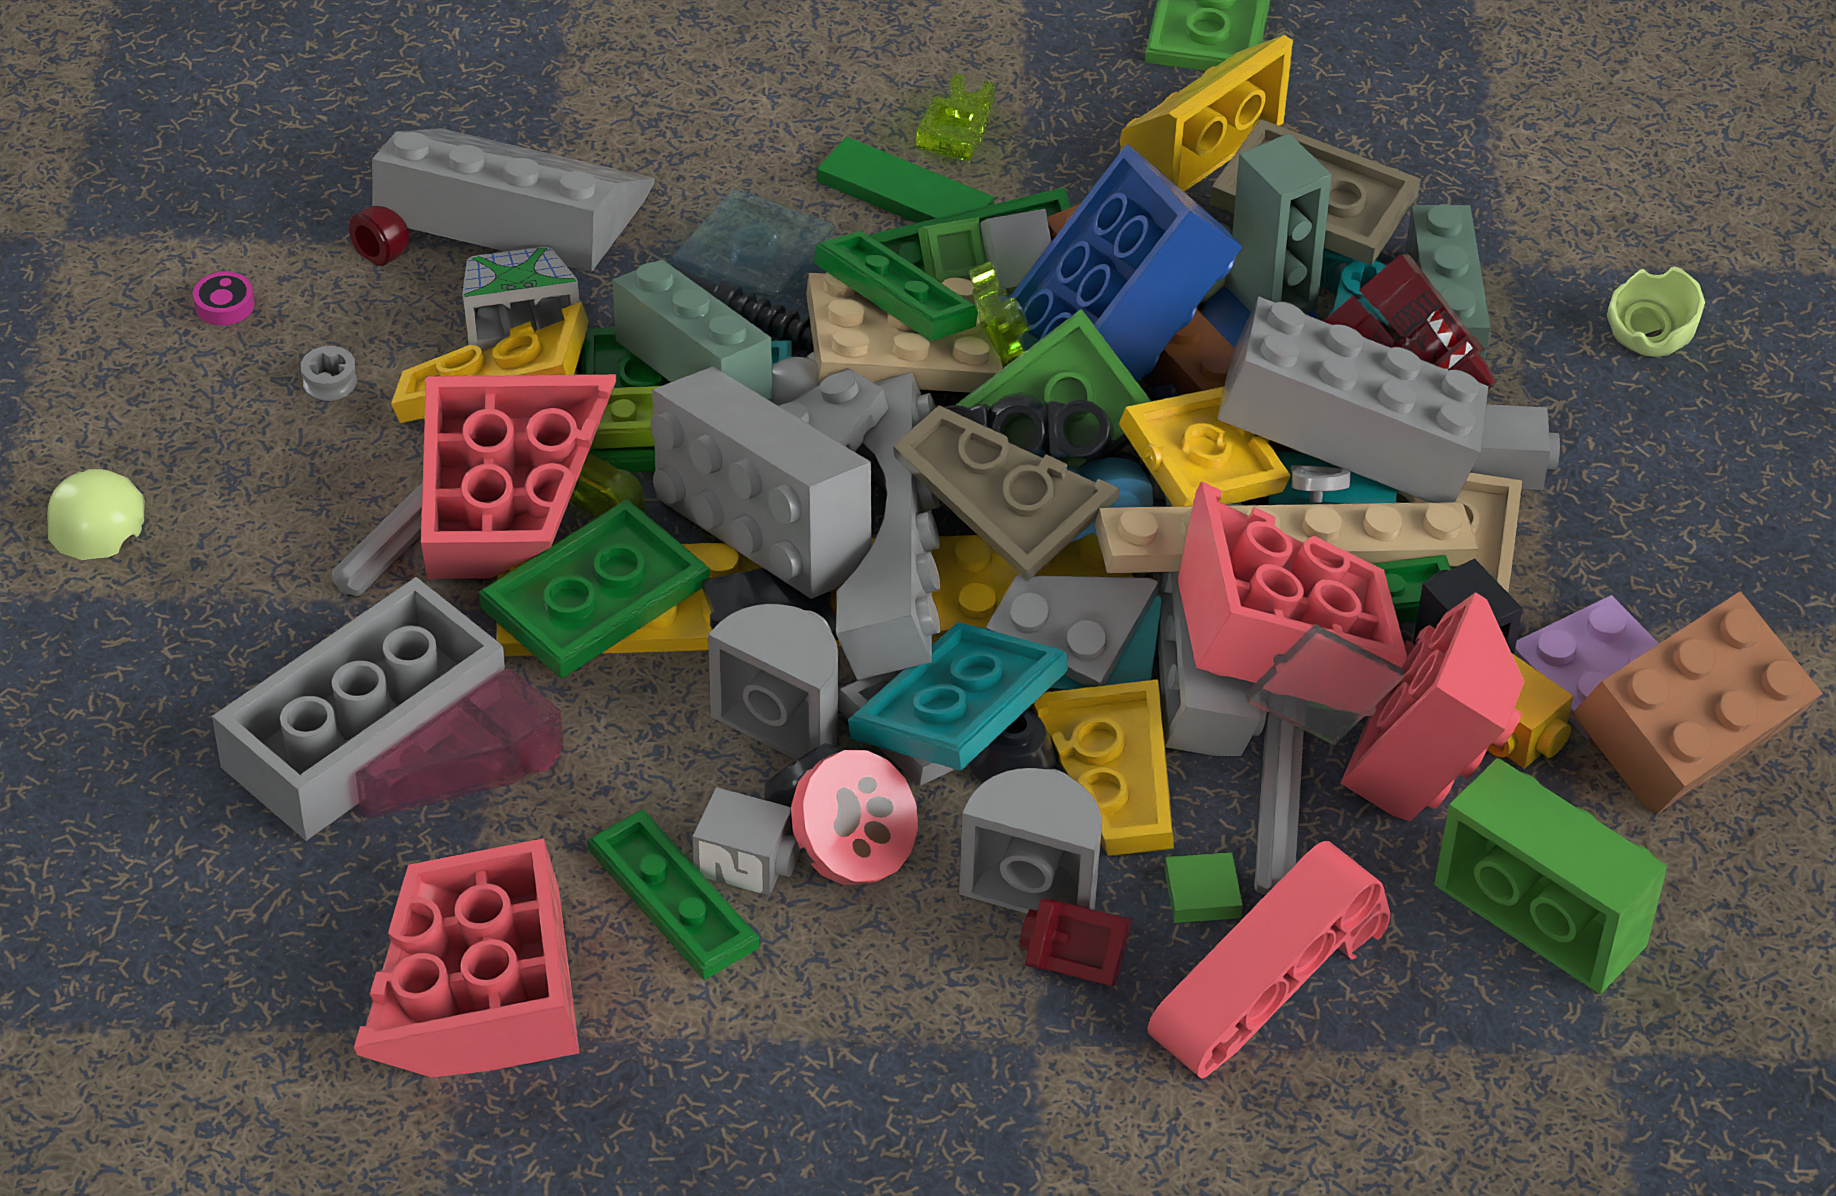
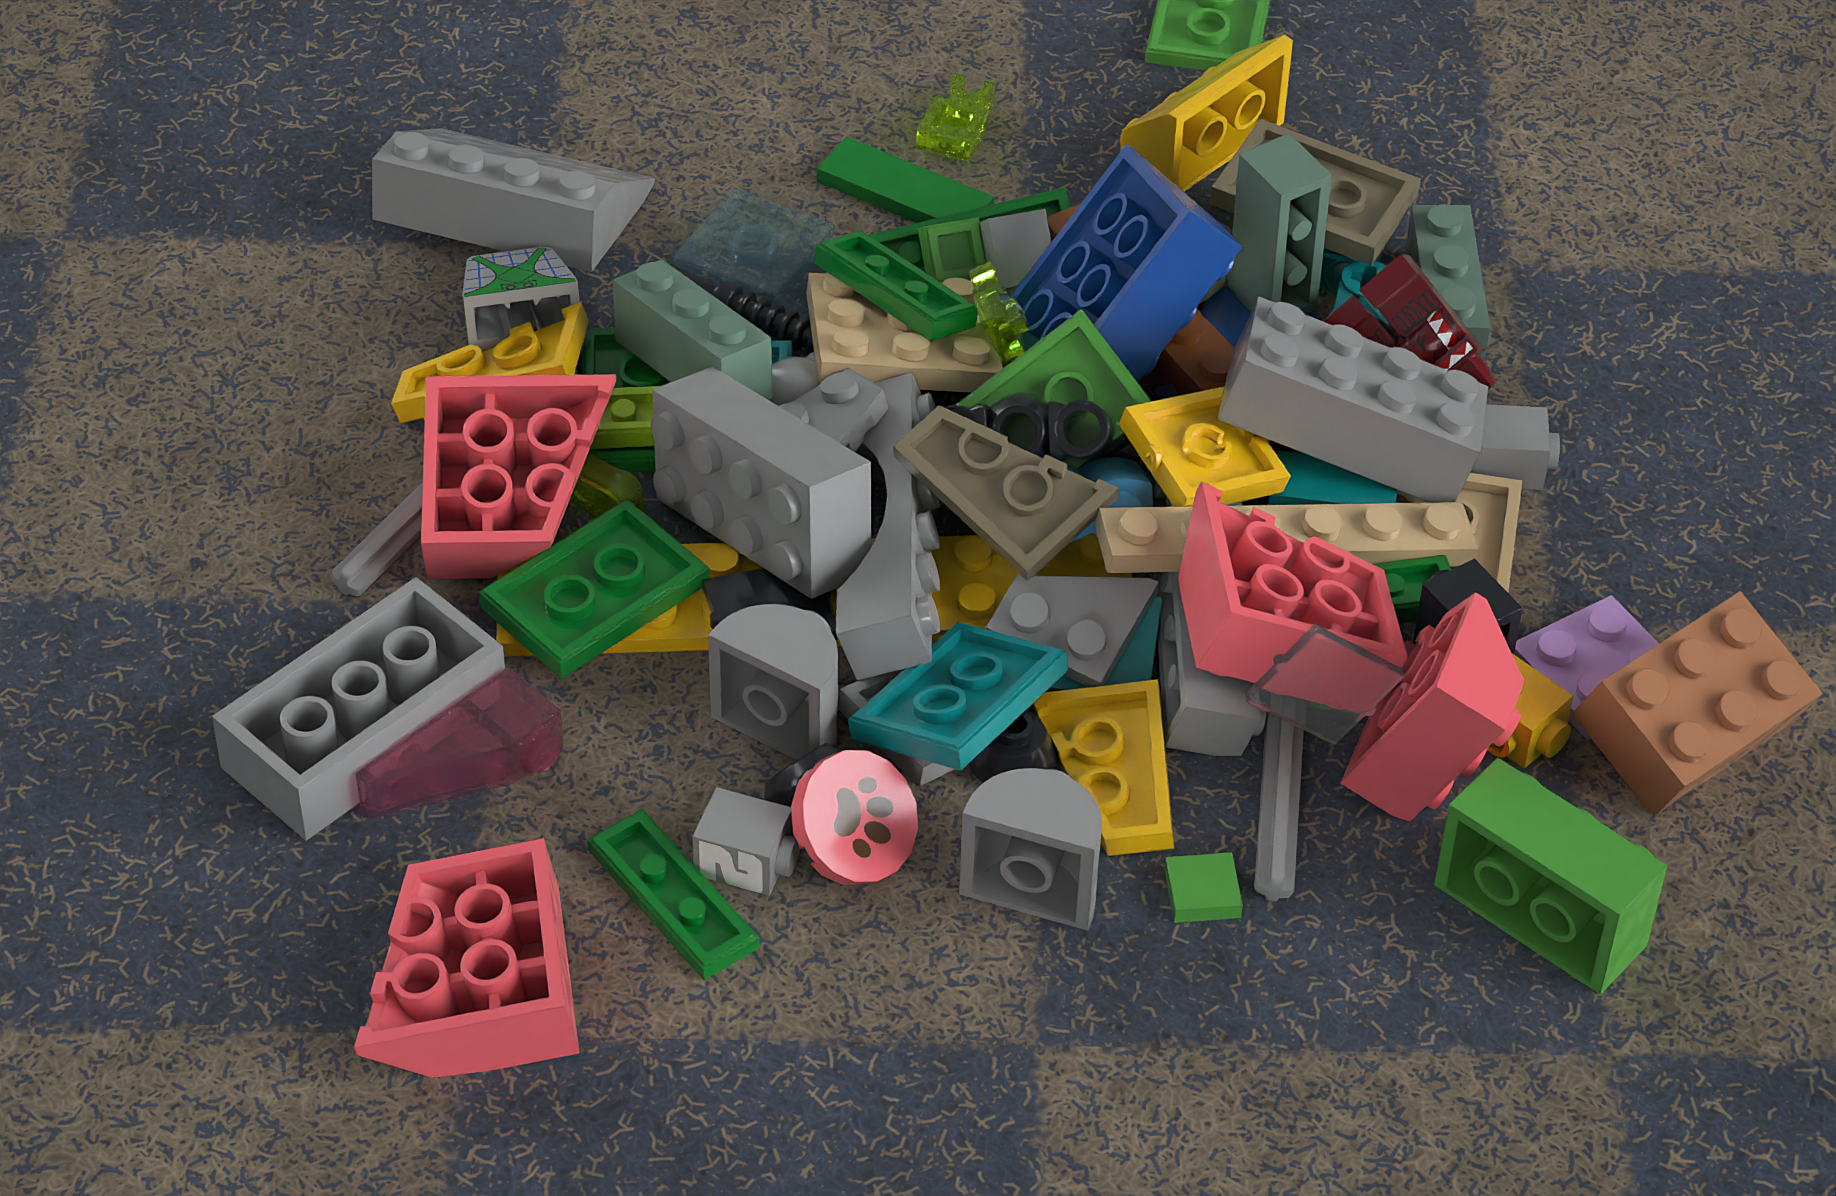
(94, 514): yellowish green hair -> none
(223, 298): dark pink tile -> none
(323, 385): light grey bush -> none
(379, 234): dark red piece -> none
(1075, 940): dark red bracket -> none
(1268, 956): coral beam -> none
(1318, 479): light grey piece -> none
(1655, 303): yellowish green hair -> none

